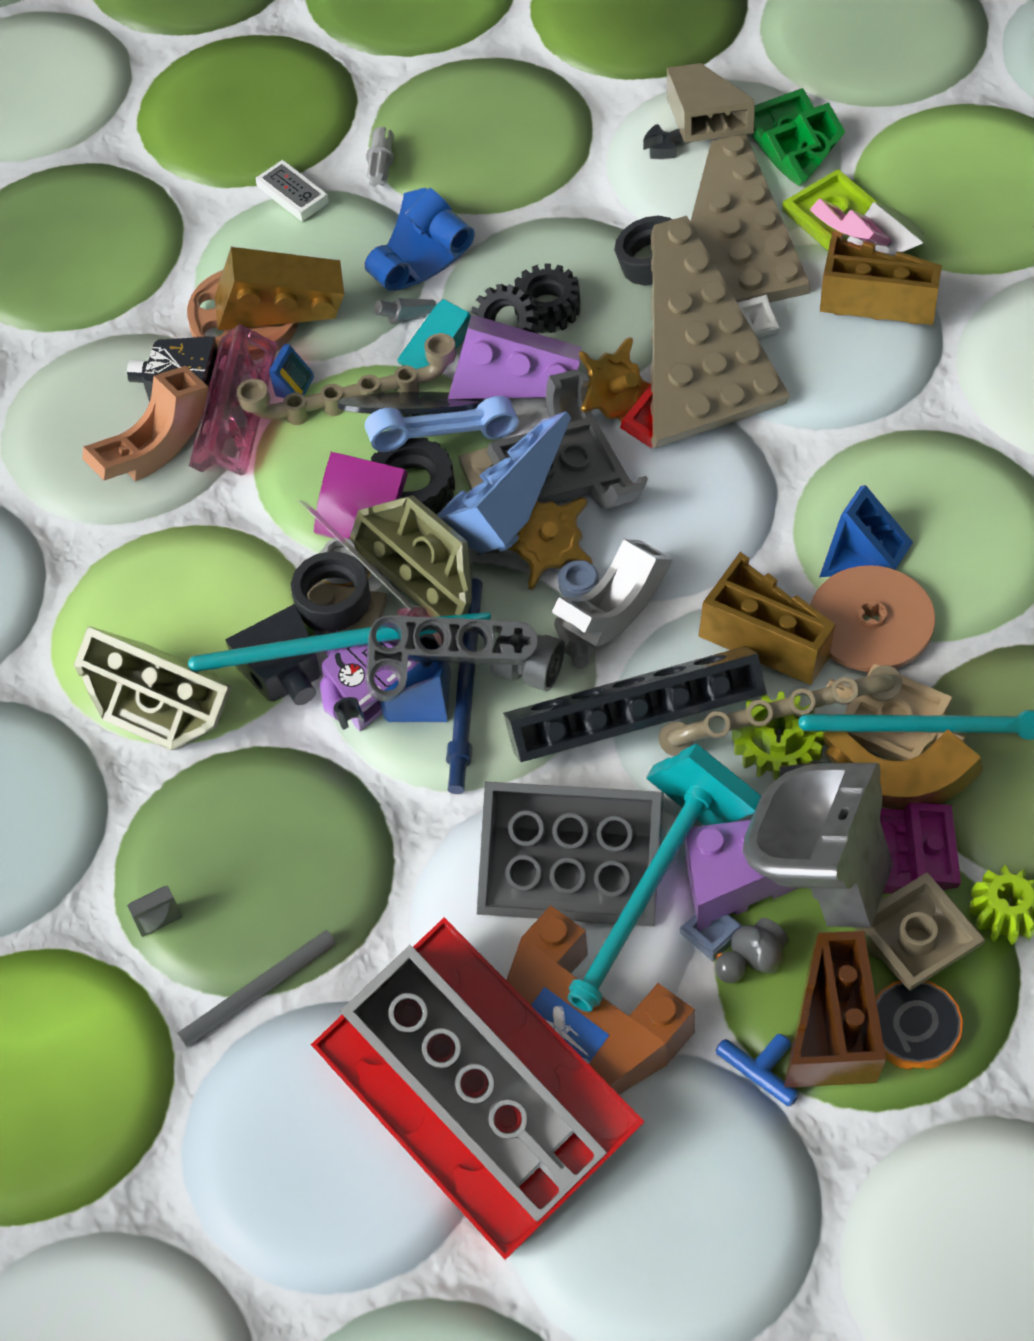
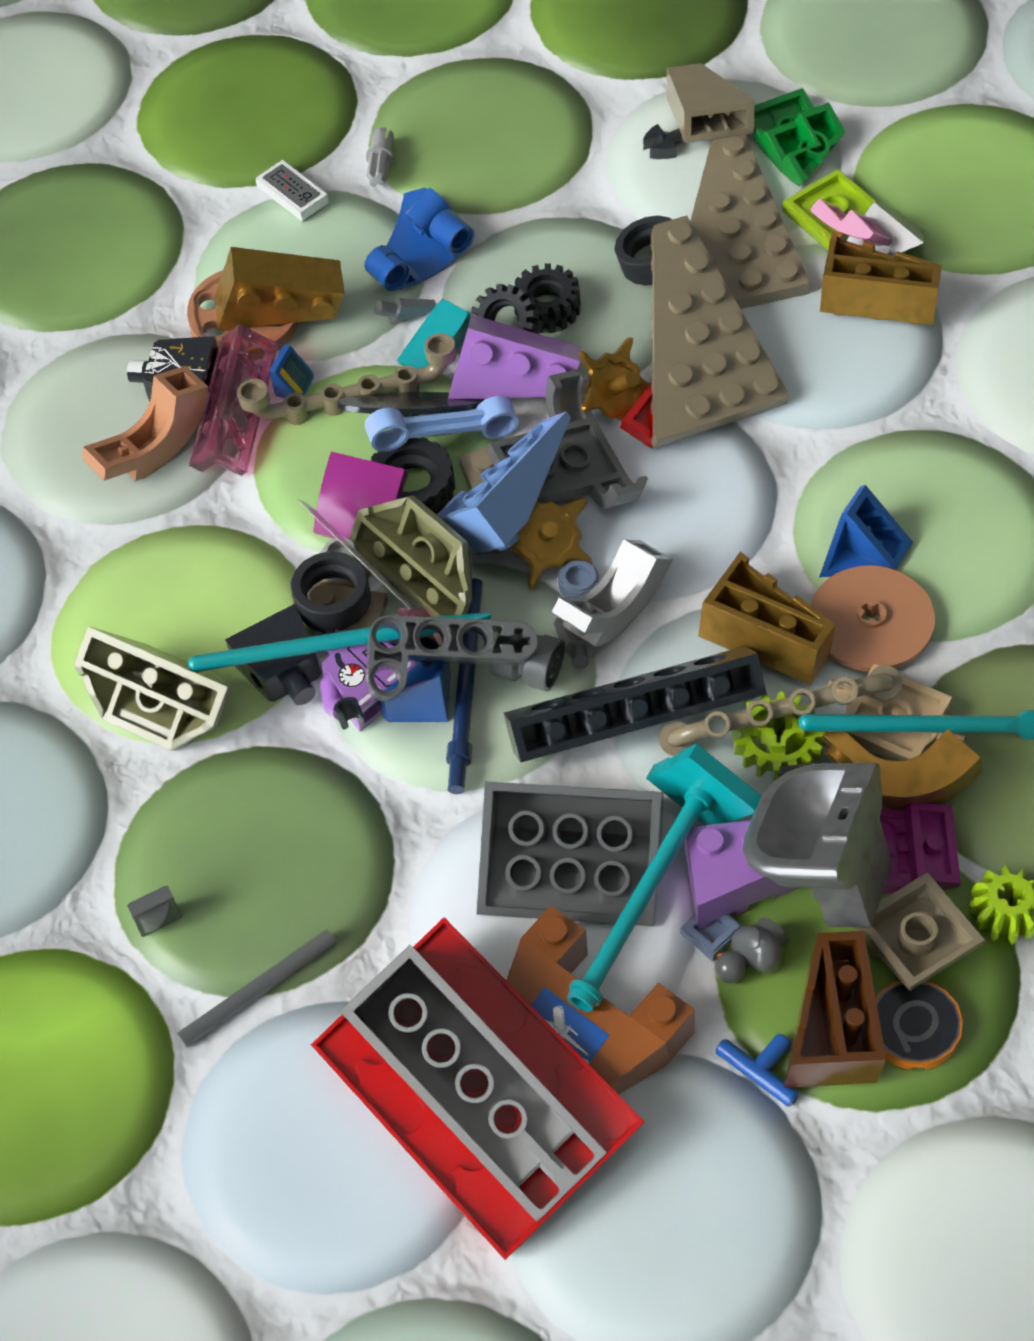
(760, 316): white tile -> none

